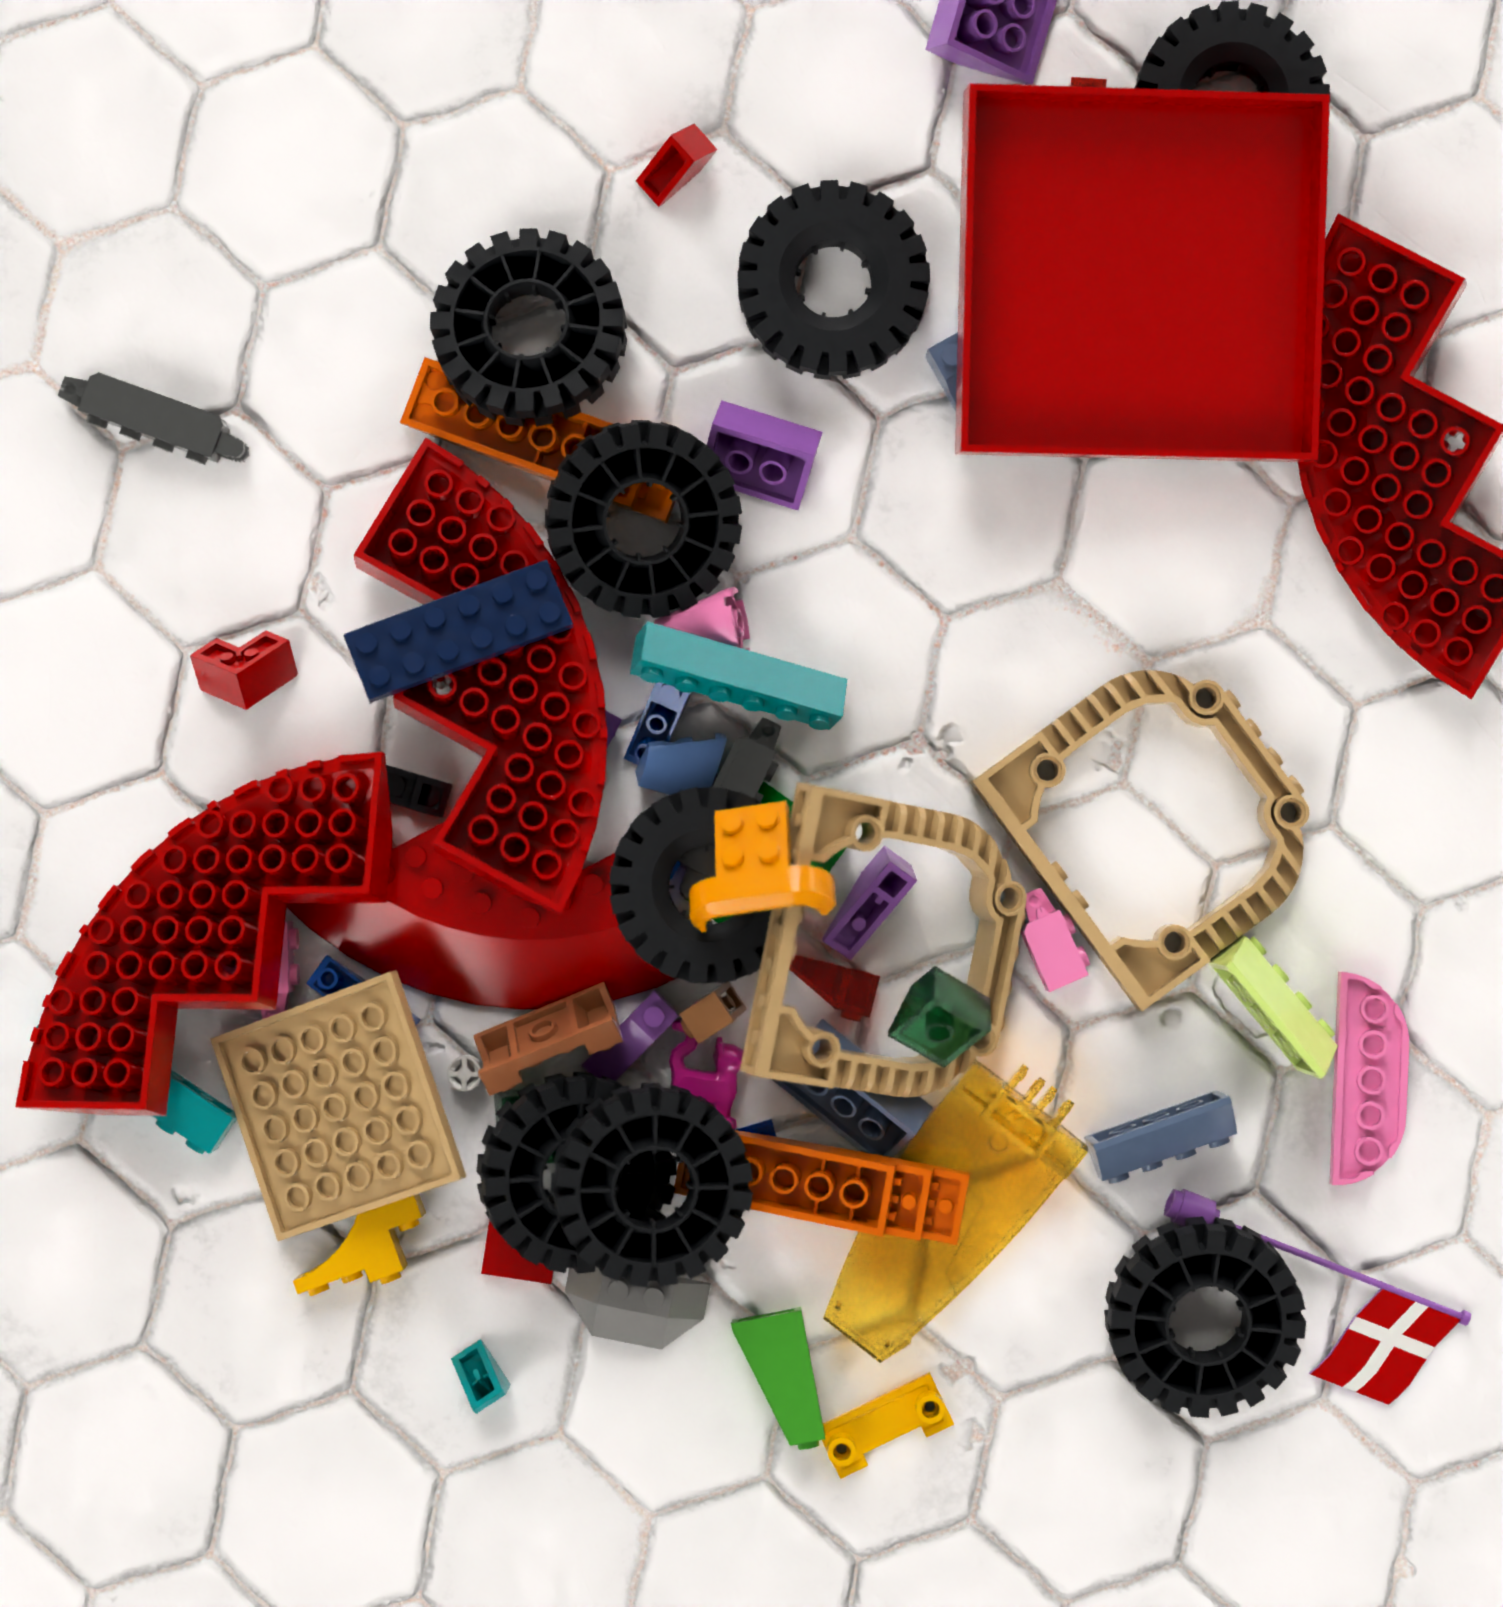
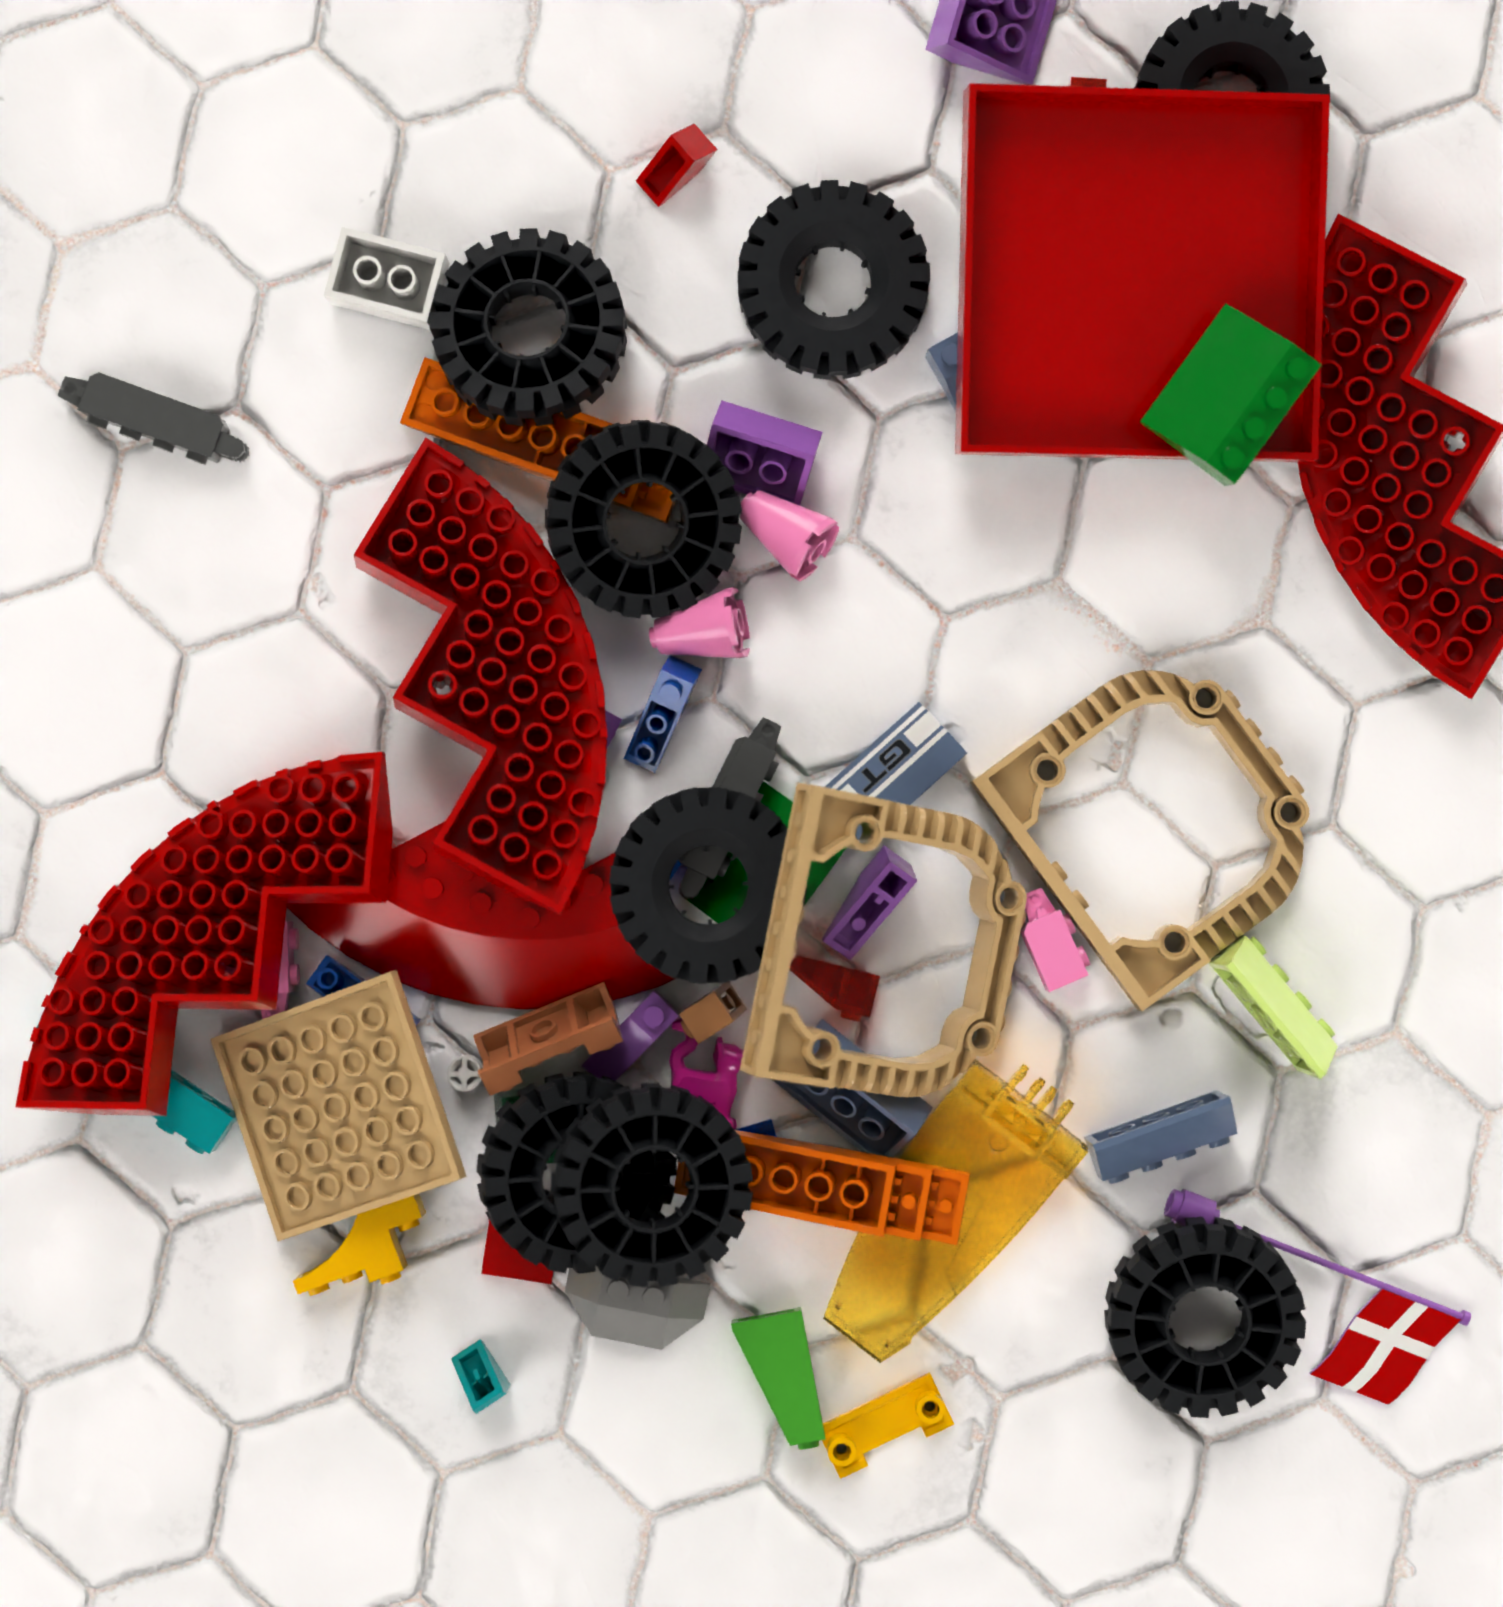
(245, 672): red panel -> none
(385, 277): none -> white brick
(417, 791): black slope -> none
(458, 631): dark blue plate -> none
(680, 764): medium blue slope -> none
(738, 676): teal brick -> none
(757, 868): light orange piece -> none
(789, 531): none -> bright pink cone
(902, 760): none -> sand blue slope
(941, 1017): clear green slope -> none
(1230, 394): none -> green slope
(1368, 1079): bright pink plate -> none

